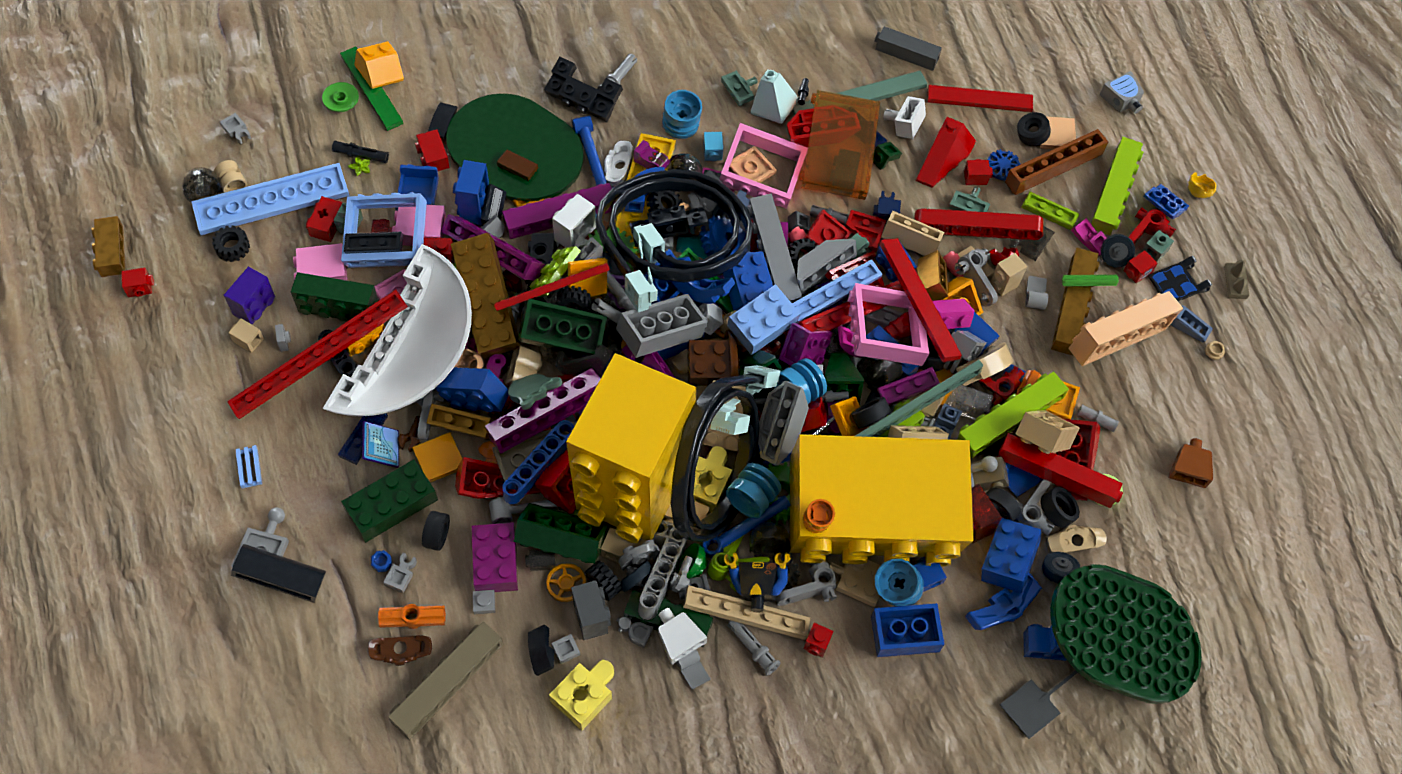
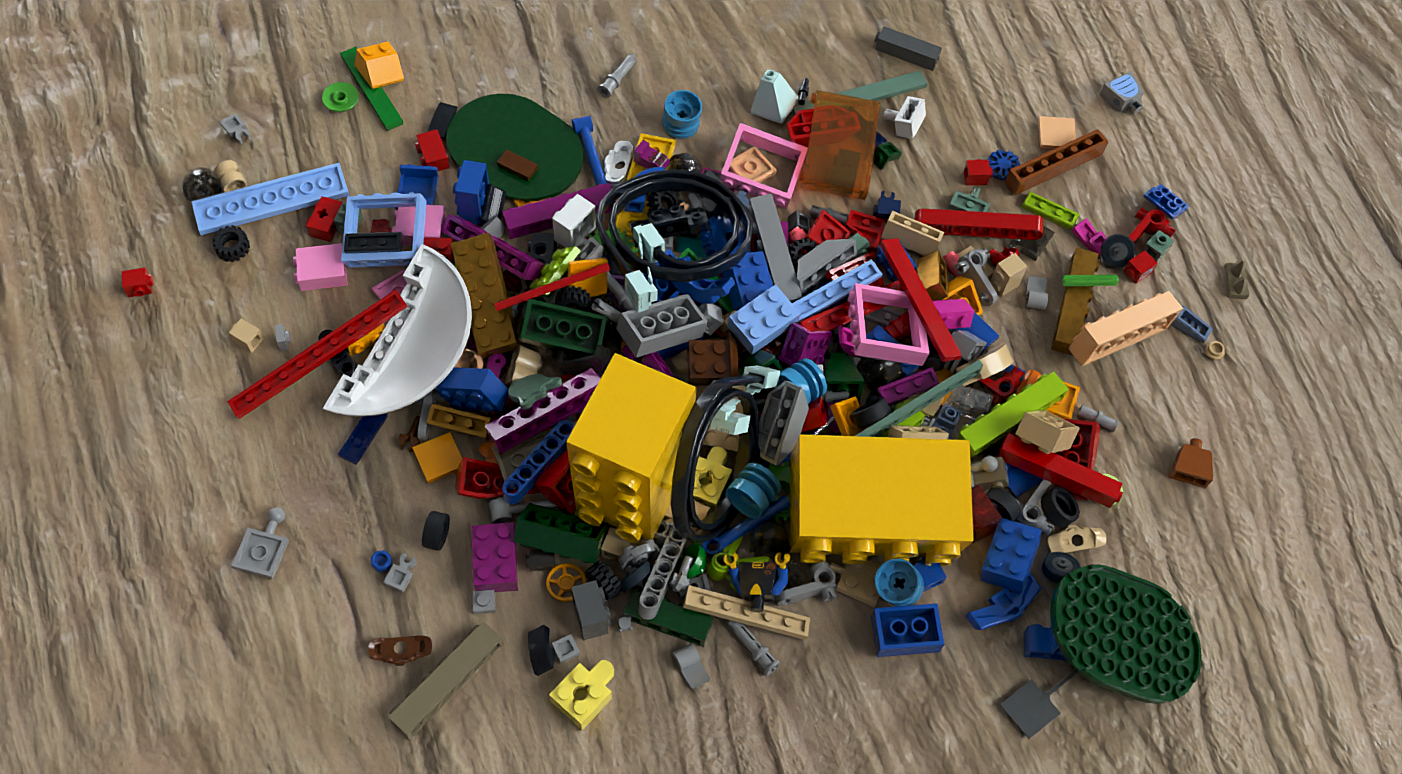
(108, 246): pearl gold brick -> none
(246, 452): light blue tile -> none
(249, 295): dark purple brick -> none
(278, 573): black brick -> none
(331, 296): dark green brick -> none
(358, 151): black pin -> none
(360, 166): lime plant -> none
(380, 444): piece -> none
(389, 500): dark green brick -> none
(398, 616): orange piece -> none
(580, 95): black bracket -> none
(640, 633): light grey tile -> none
(679, 635): white torso -> none
(713, 146): medium azure brick -> none
(739, 87): sand green plate -> none
(818, 516): orange wheel -> none
(818, 640): red brick -> none
(948, 150): red wedge -> none
(980, 98): red tile -> none
(1033, 138): black tyre -> none
(1116, 186): lime brick -> none
(1178, 280): black flag -> none
(1201, 186): yellow hair -> none

